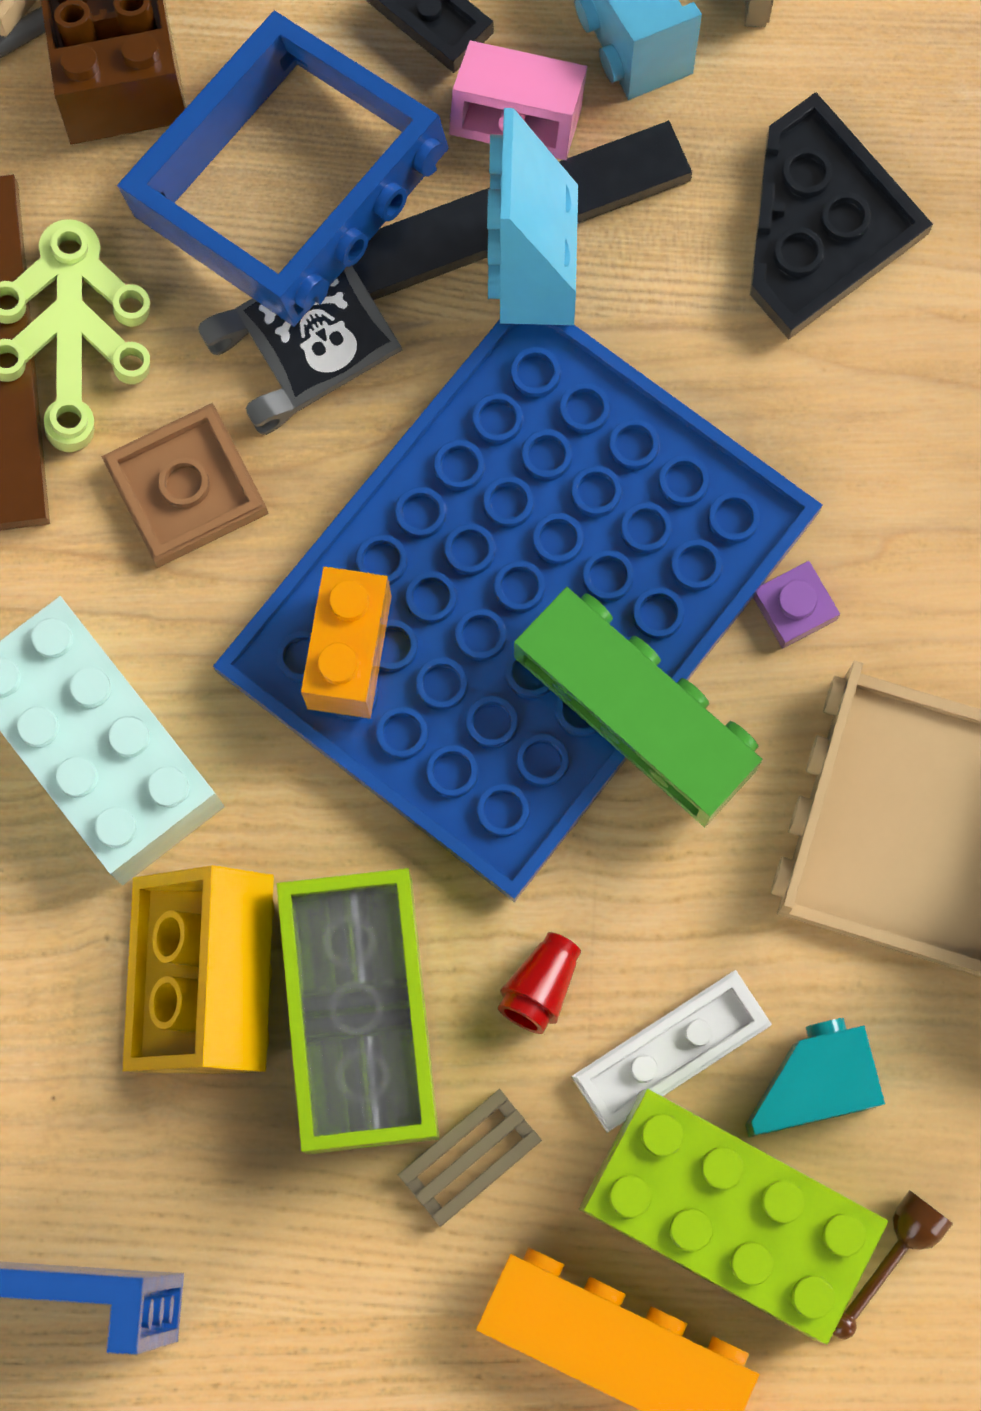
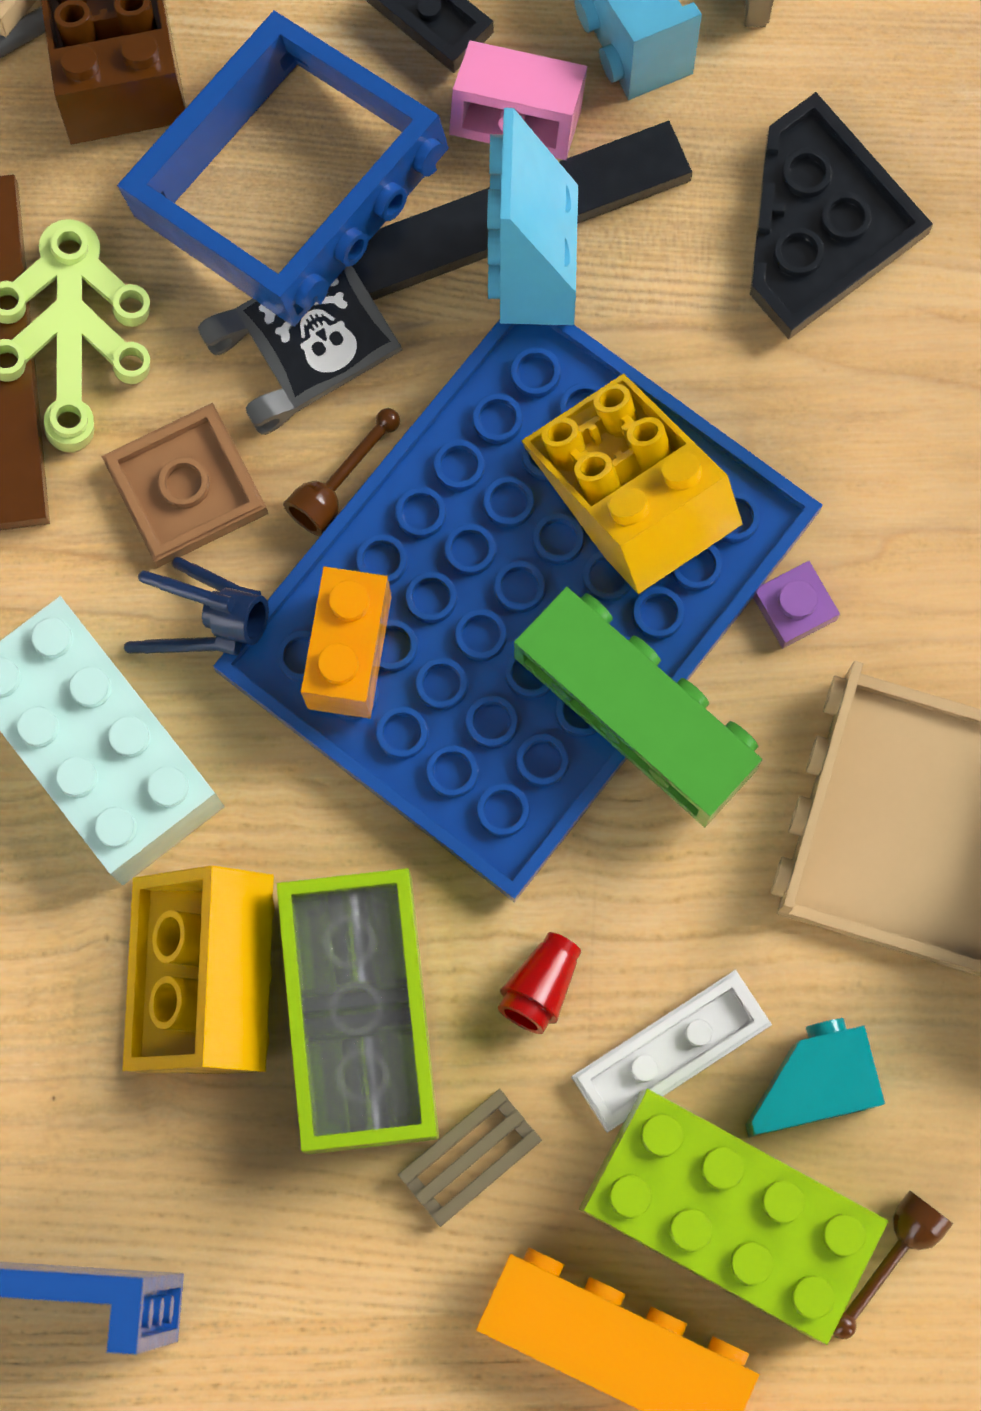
(231, 612): none -> dark blue plant
(316, 503): none -> reddish brown hinge
(635, 482): none -> yellow slope

